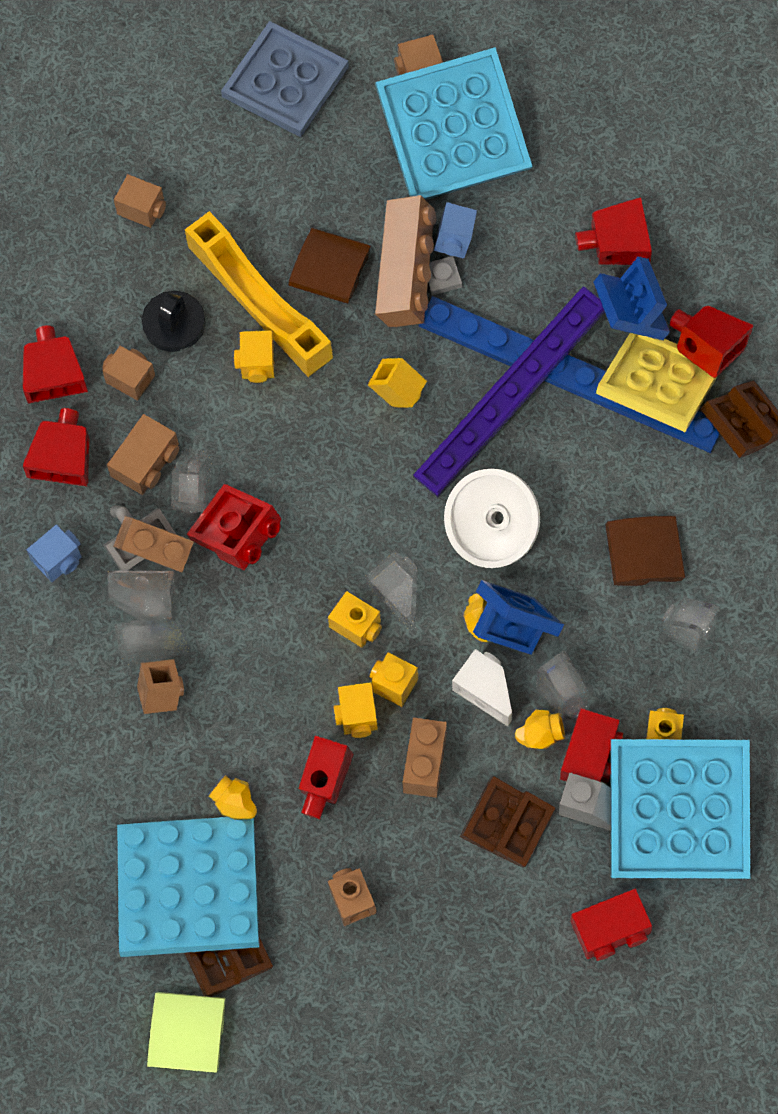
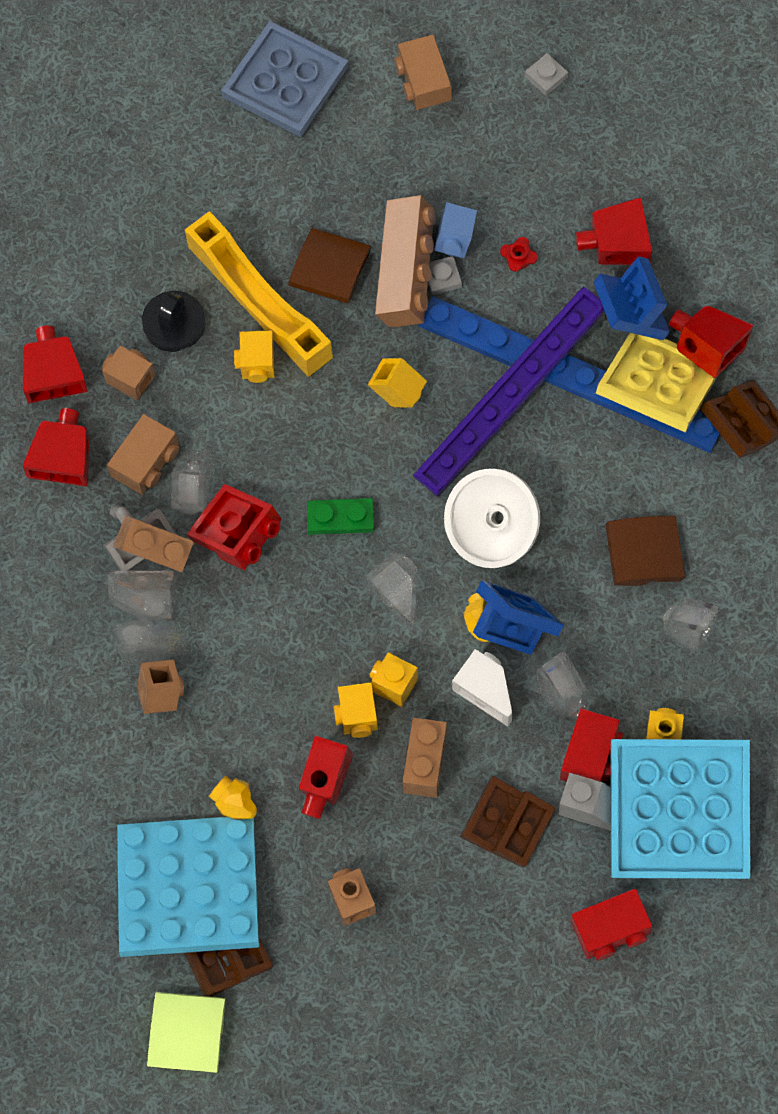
(55, 553): medium blue brick -> none
(140, 201): medium nougat brick -> none
(340, 516): none -> green plate
(355, 620): yellow brick -> none
(453, 125): medium azure plate -> none
(515, 262): none -> red plate
(541, 730): yellow rock -> none
(546, 74): none -> light grey plate

